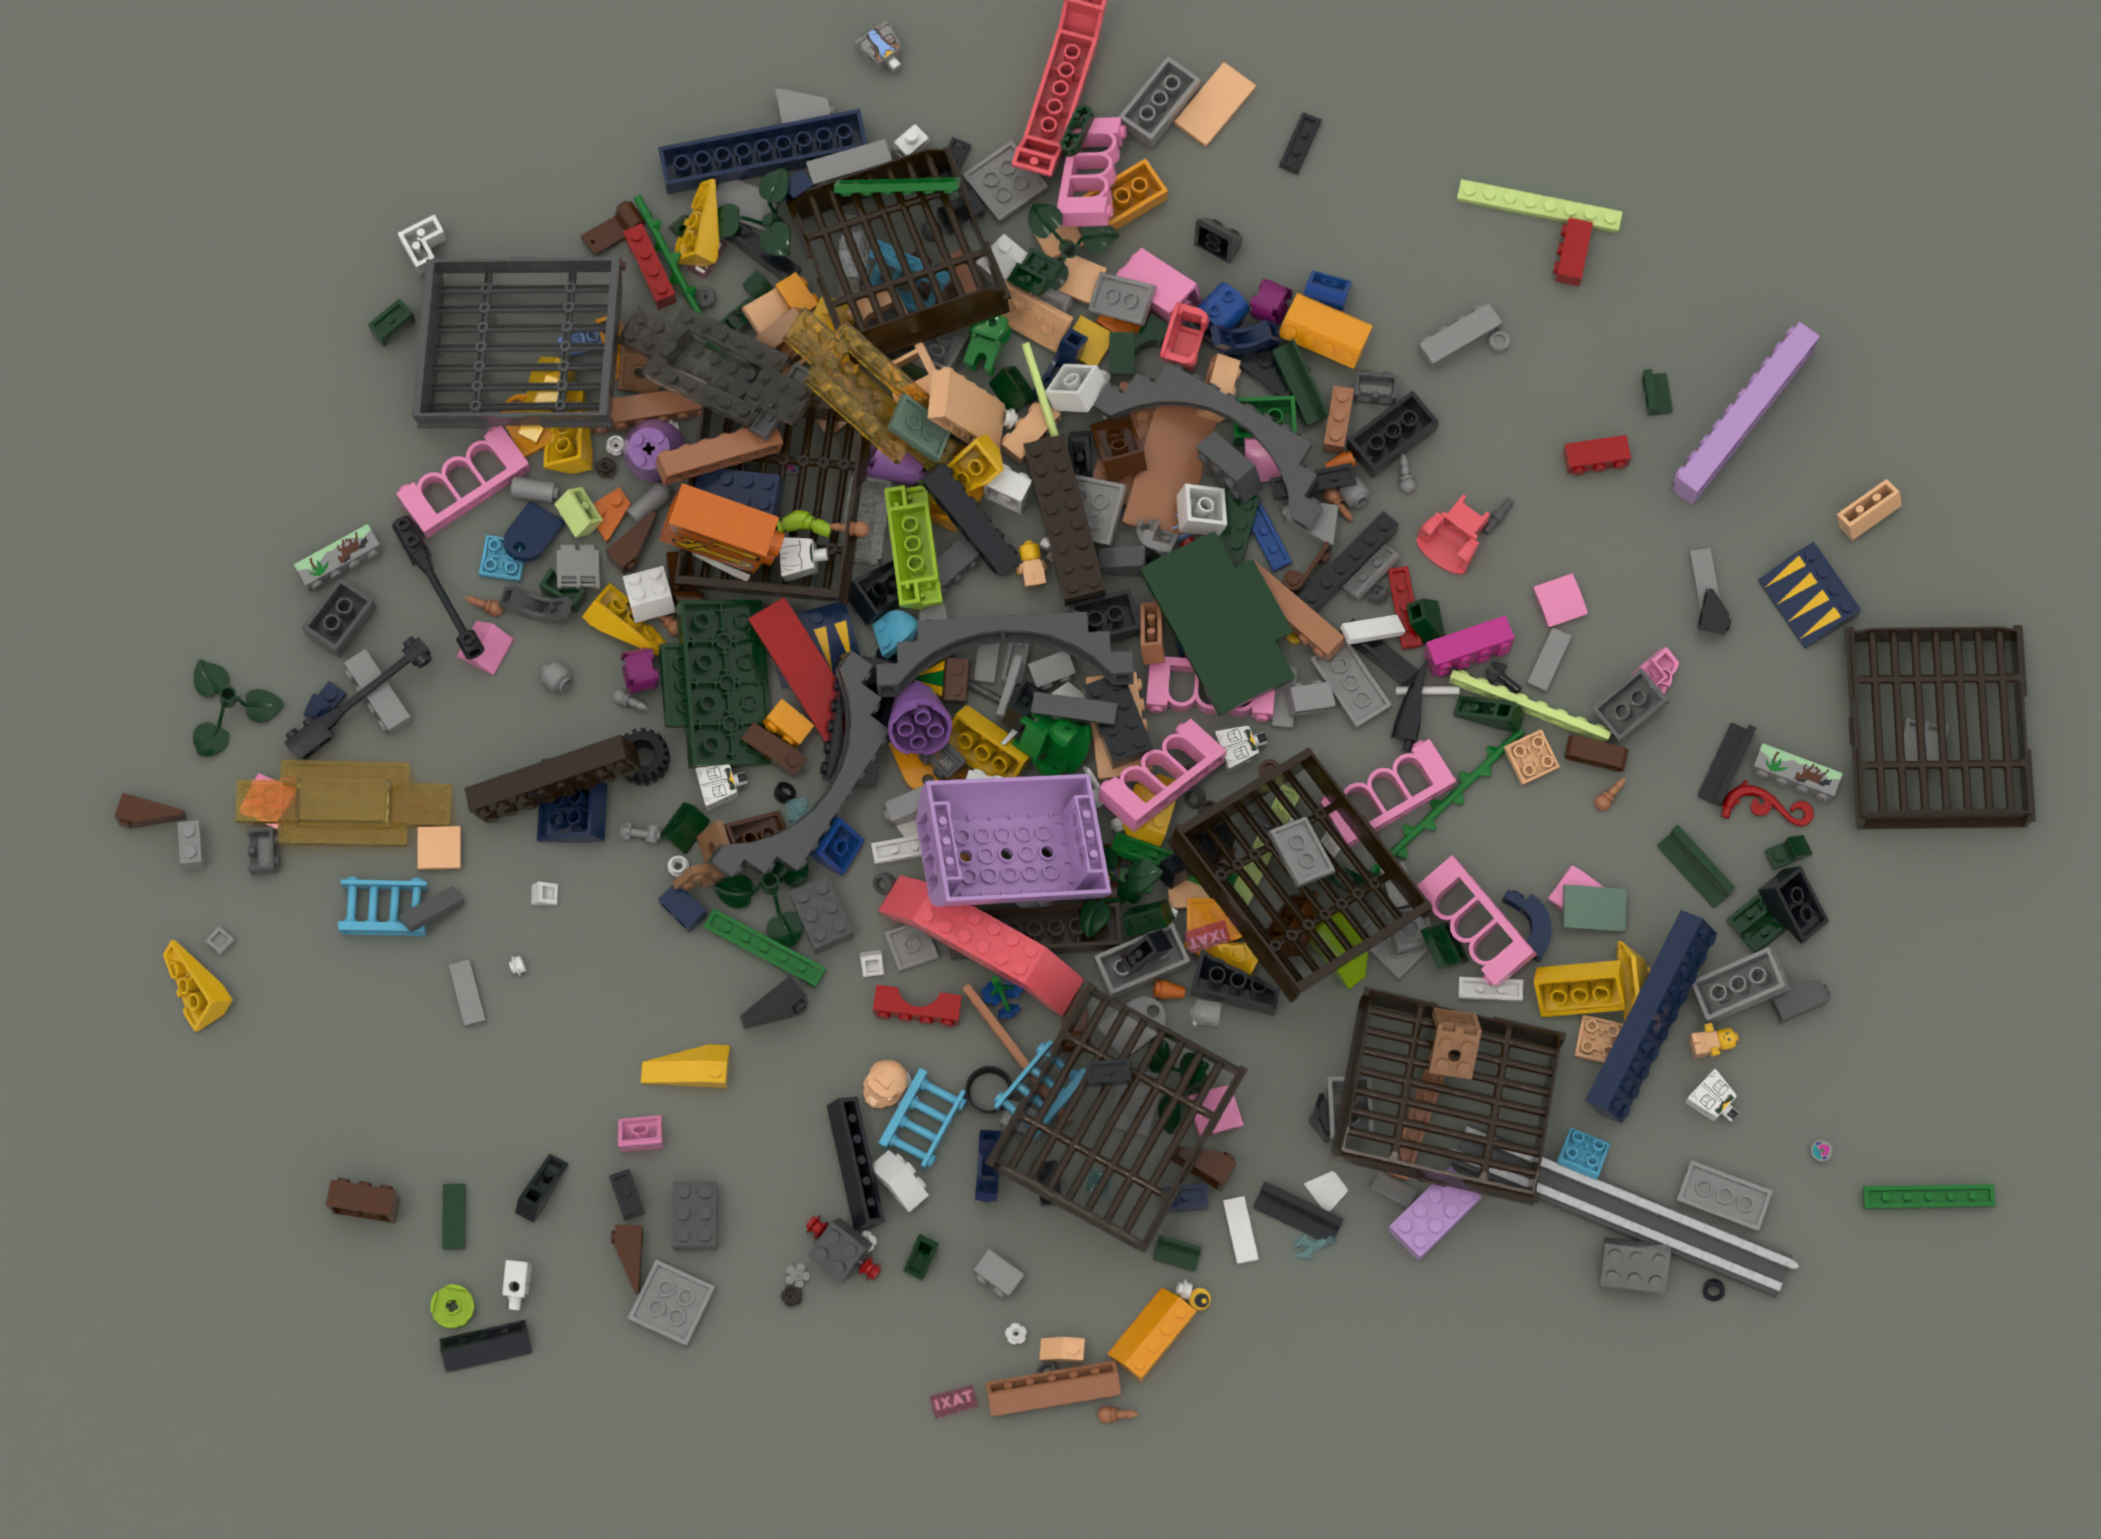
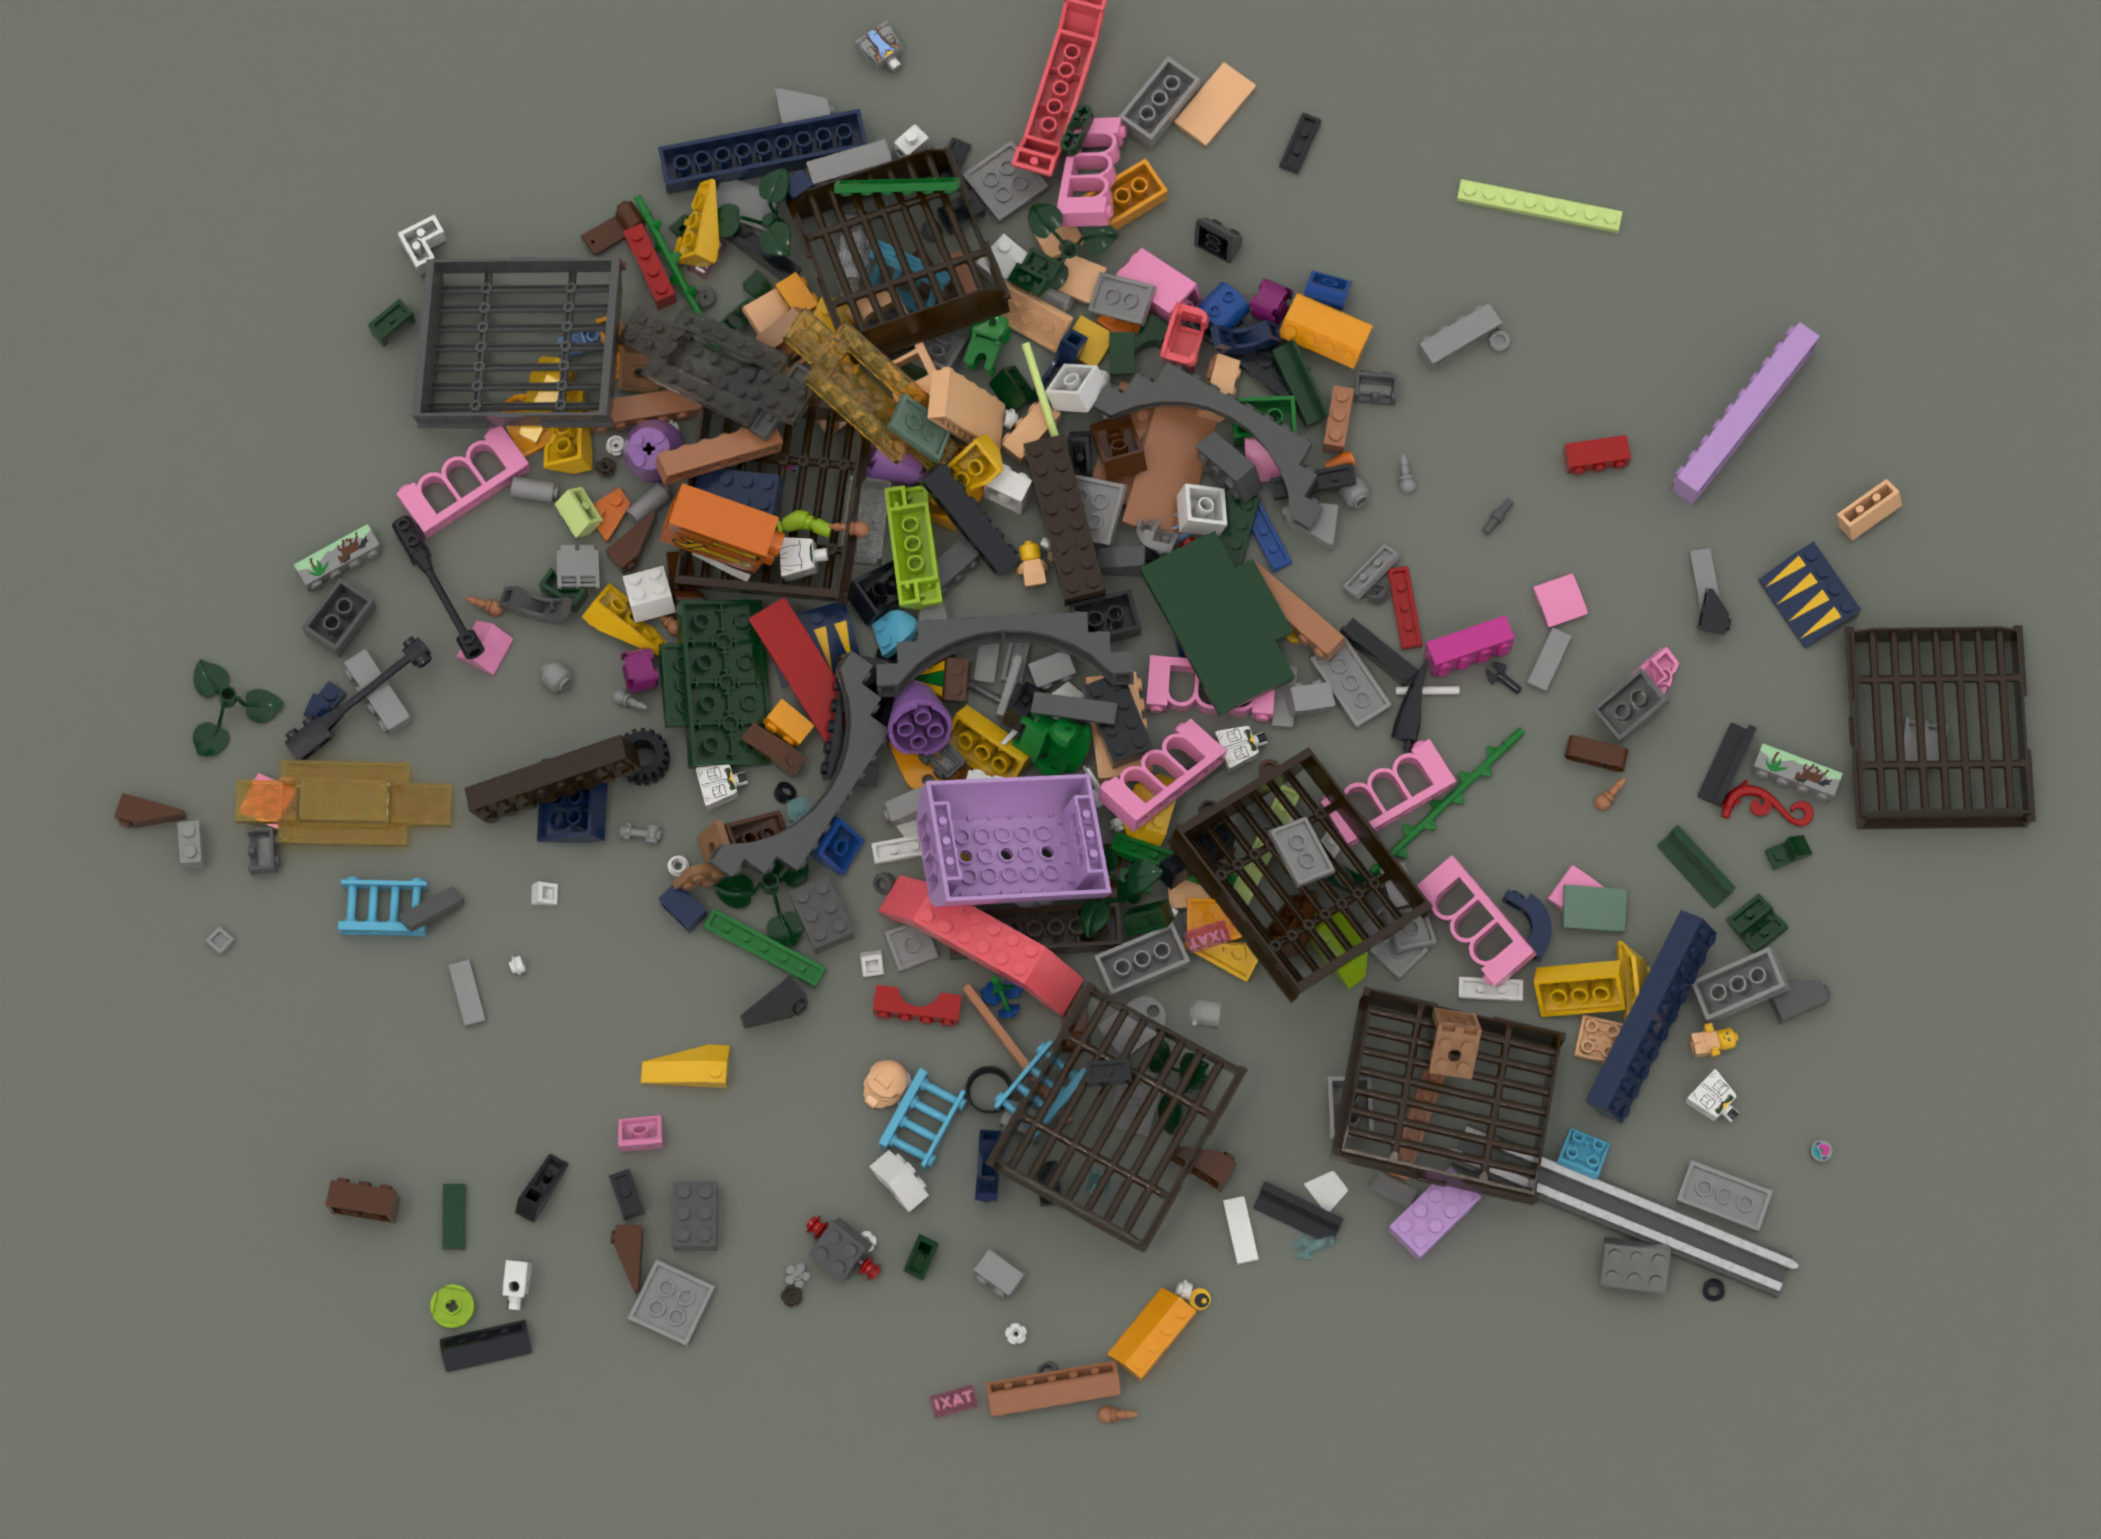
(201, 992): yellow wedge -> none
(439, 848): light nougat tile -> none
(497, 563): medium azure tile -> none
(533, 531): dark blue tile -> none
(684, 827): dark green panel -> none
(855, 1163): black brick -> none
(1062, 1350): light nougat slope -> none
(1146, 951): black slope -> none
(1152, 633): nougat brick -> none
(1167, 990): orange cone -> none
(1177, 1253): dark green panel -> none
(1190, 1198): dark blue panel -> none
(1201, 797): dark grey piece -> none
(1230, 1119): bright pink slope -> none
(1232, 986): black wedge -> none
(1297, 581): reddish brown door -> none
(1318, 1119): black slope -> none
(1333, 497): nougat bar -> none
(1349, 562): black brick -> none
(1372, 629): white tile -> none
(1392, 434): black brick -> none
(1426, 619): dark green slope -> none
(1443, 946): dark green slope -> none
(1453, 541): coral piece -> none
(1490, 712): dark green slope -> none
(1531, 757): light nougat tile -> none
(1536, 709): yellowish green plate -> none
(1572, 251): red brick -> none
(1656, 393): dark green panel -> none
(1794, 903): black slope -> none
(1928, 1196): green plate -> none

